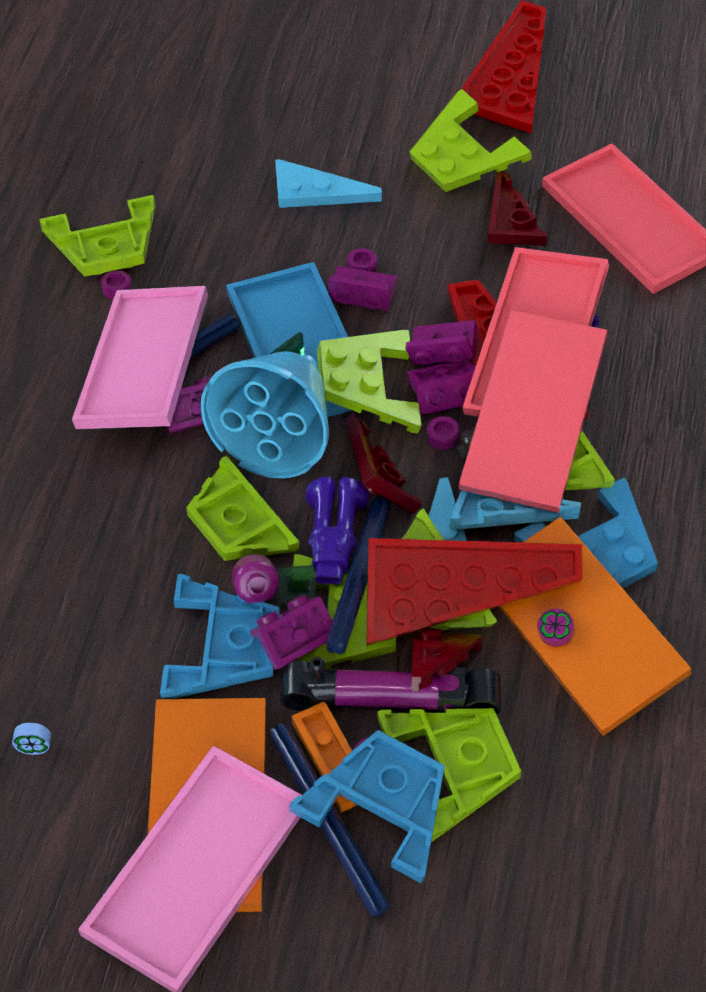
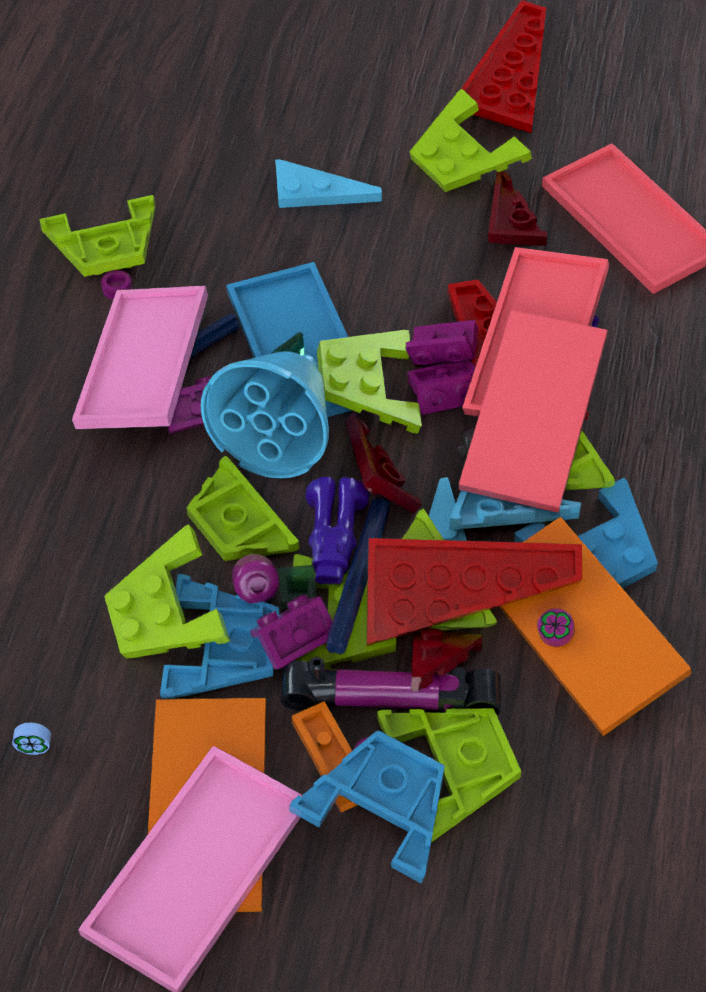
(148, 610): none -> lime wing
(333, 825): dark blue axle -> none
(362, 288): magenta bracket -> none
(363, 260): magenta tile -> none
(443, 432): magenta tile -> none

